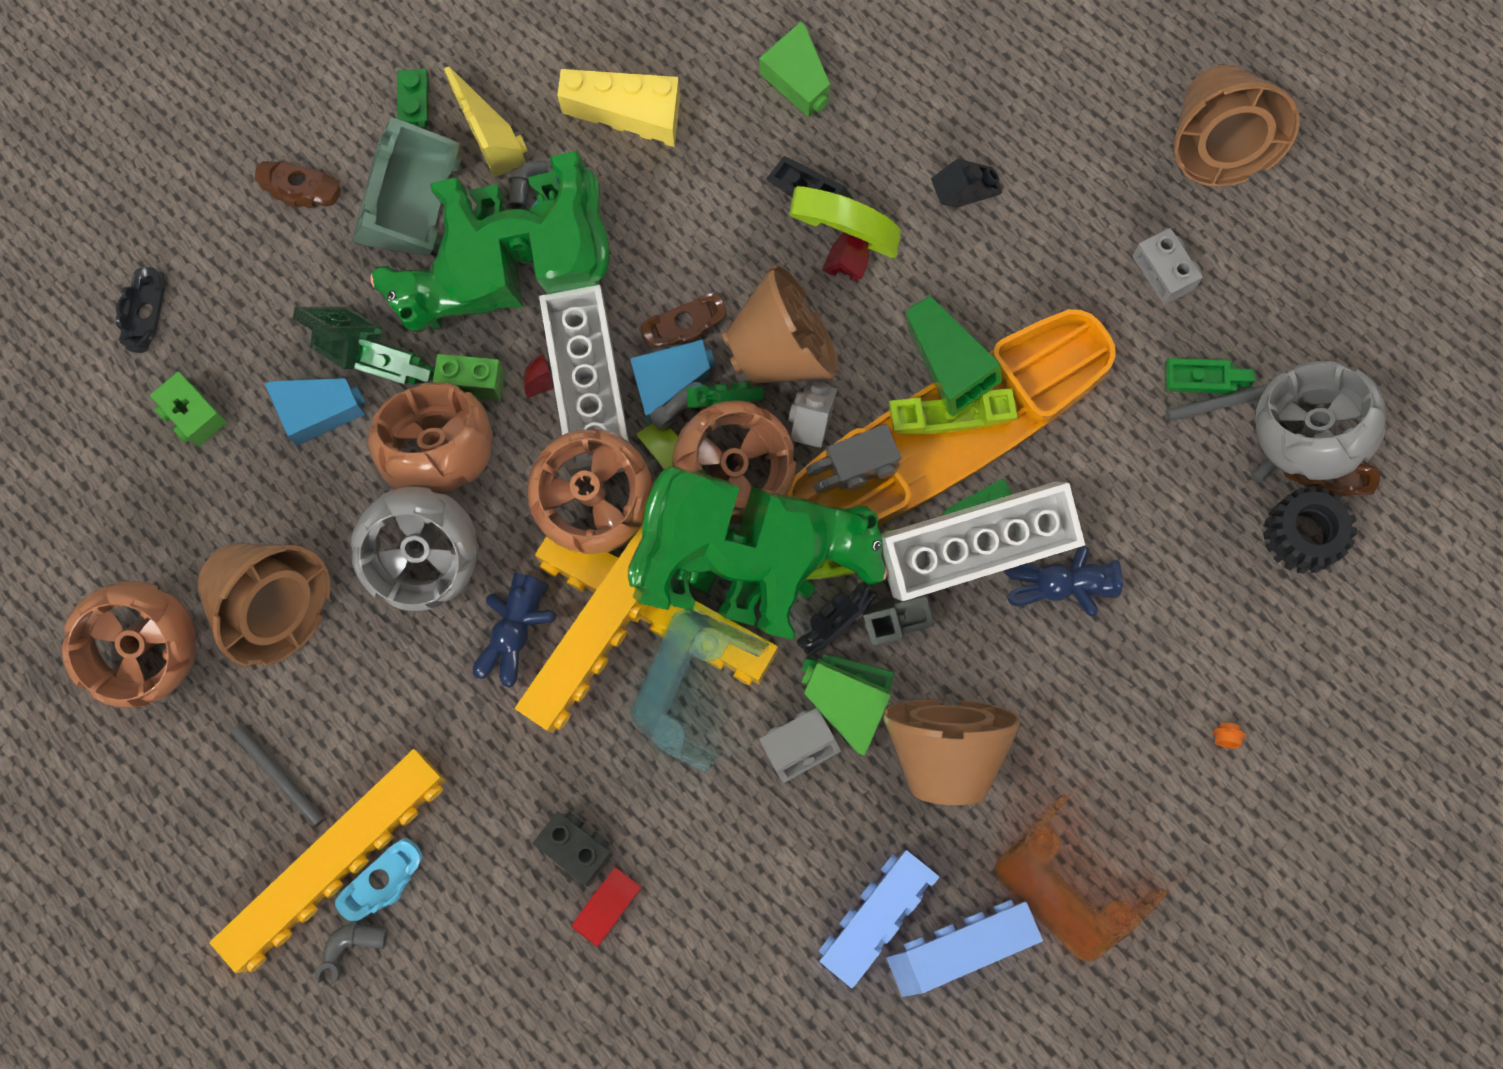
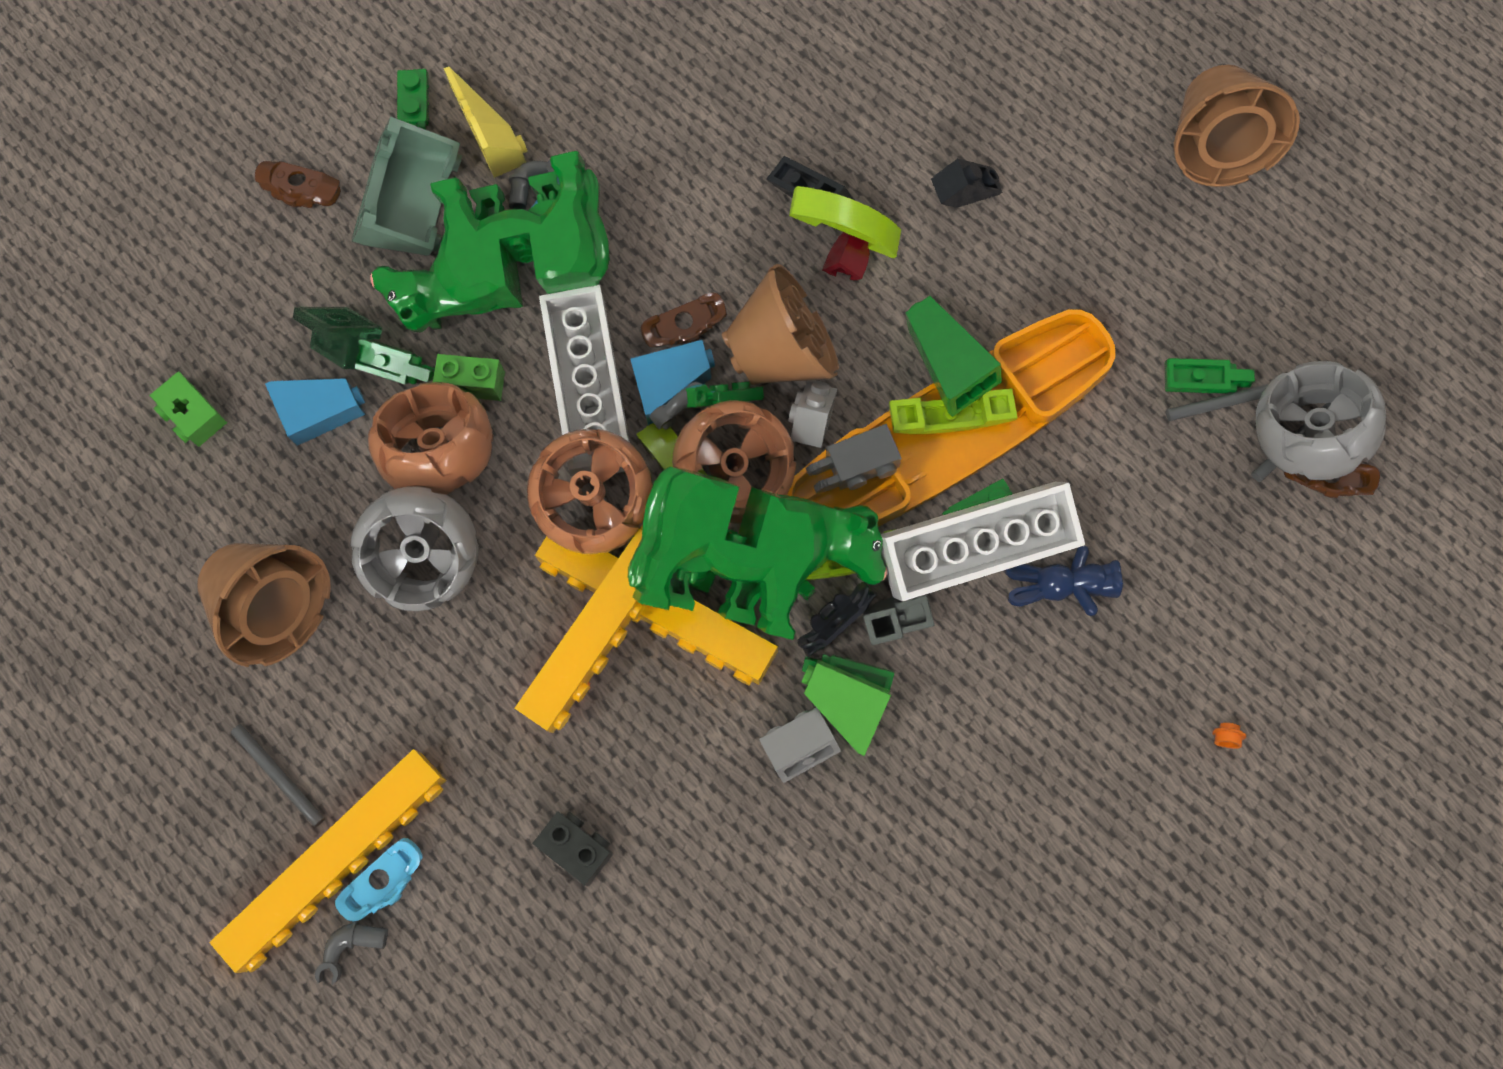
(126, 686): nougat wheel -> none
(146, 288): black piece -> none
(511, 632): dark blue animal -> none
(537, 377): dark red brick -> none
(606, 907): red slope -> none
(624, 101): light yellow wedge -> none
(686, 636): clear light blue windscreen -> none
(797, 71): bright green slope -> none
(877, 917): light blue wedge -> none
(949, 749): medium nougat cone -> none
(964, 949): light blue wedge -> none
(1056, 903): clear orange windscreen -> none
(1167, 266): light grey brick -> none
(1330, 516): black tyre -> none

